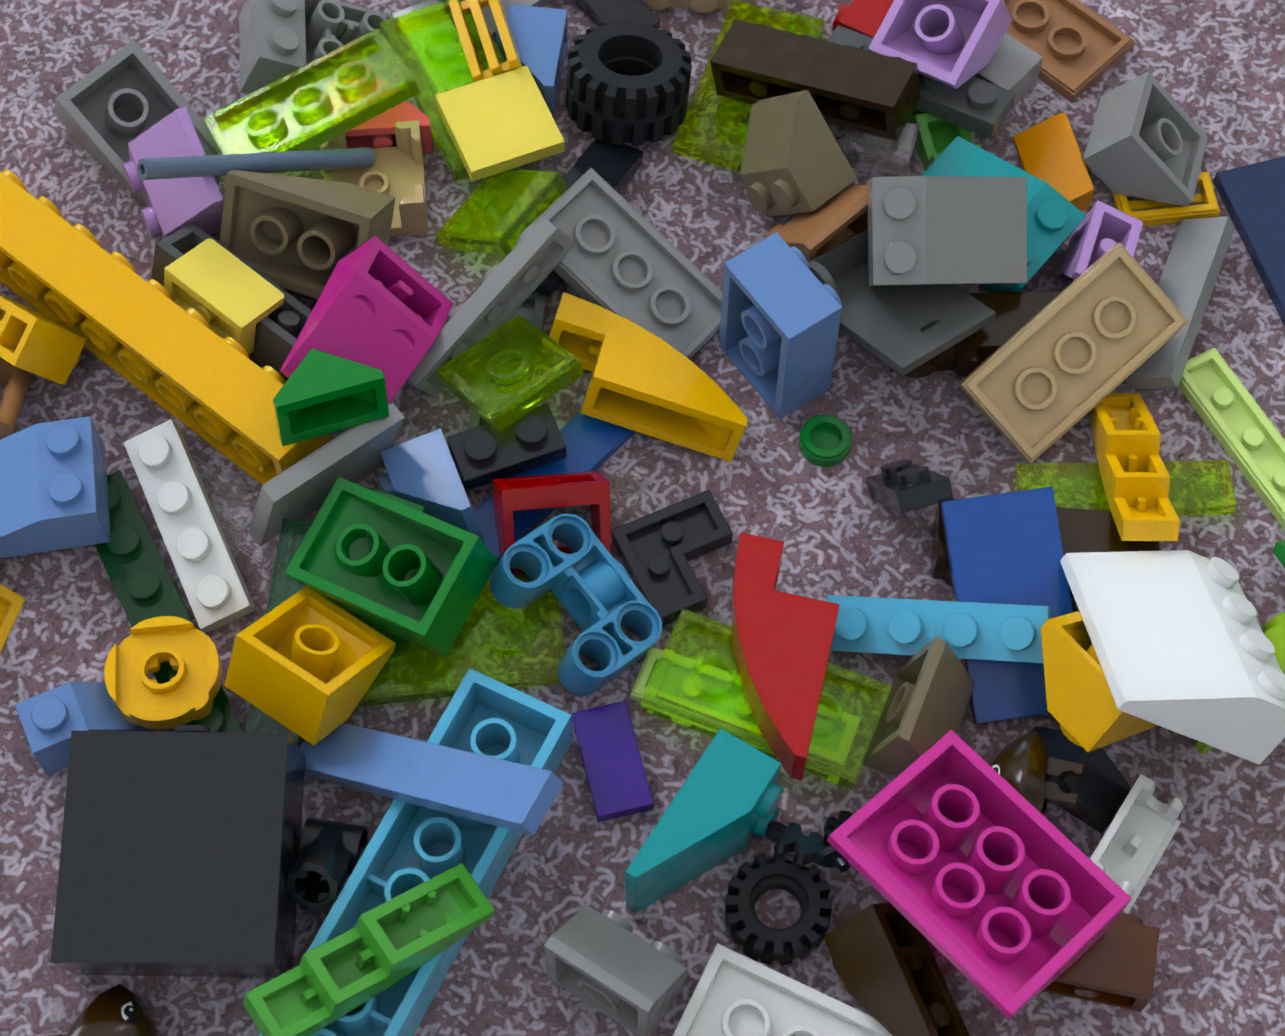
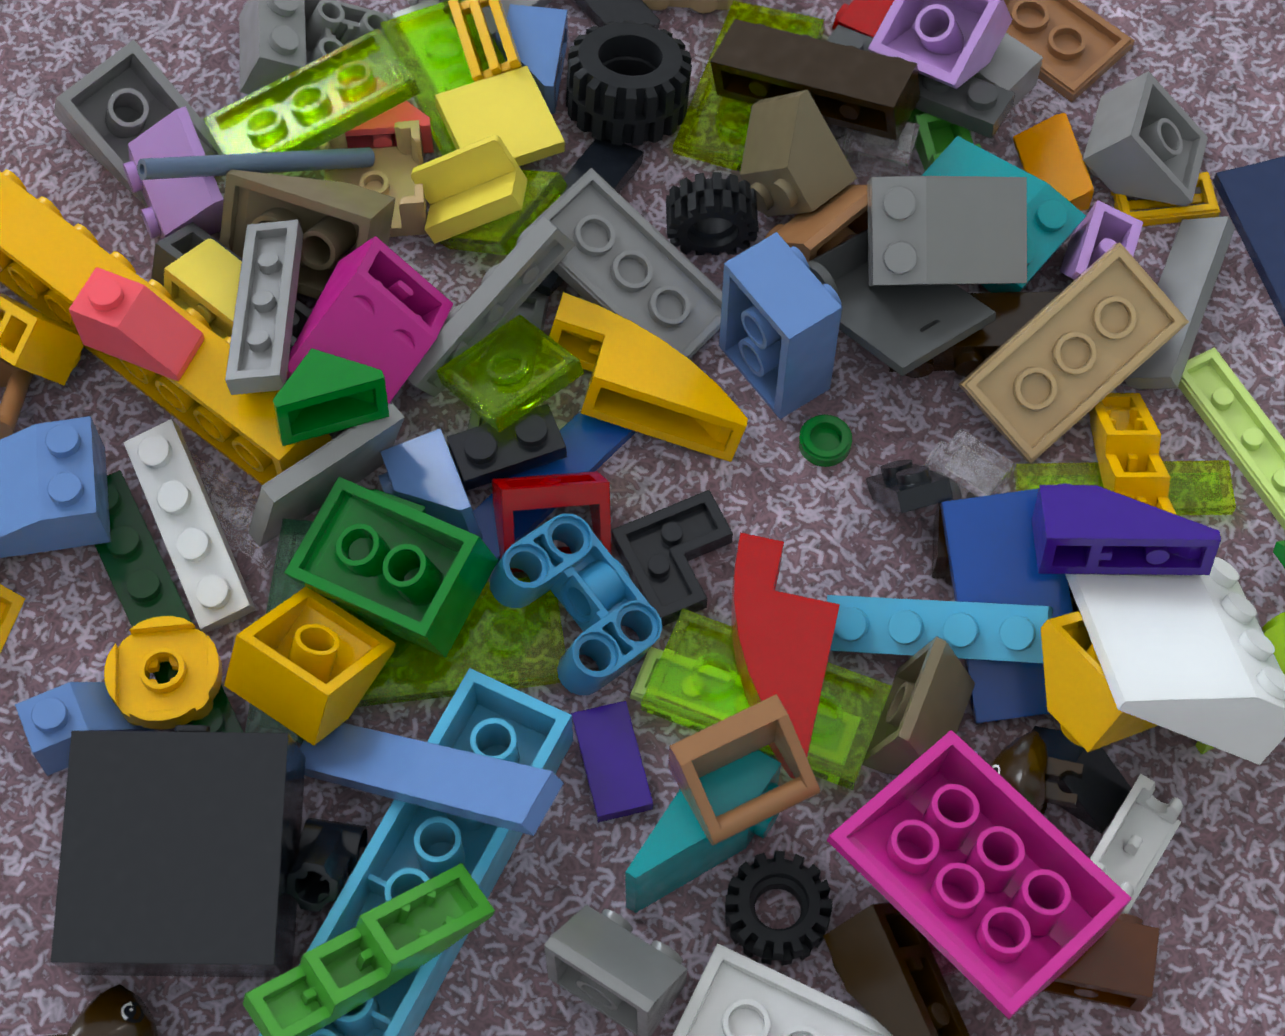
(134, 325): none -> coral slope
(265, 307): none -> light grey plate
(470, 187): none -> light yellow panel
(712, 215): none -> black tyre
(728, 742): none -> medium nougat tile
(809, 848): black animal -> none
(970, 466): none -> clear brick
(1109, 533): none -> dark purple slope

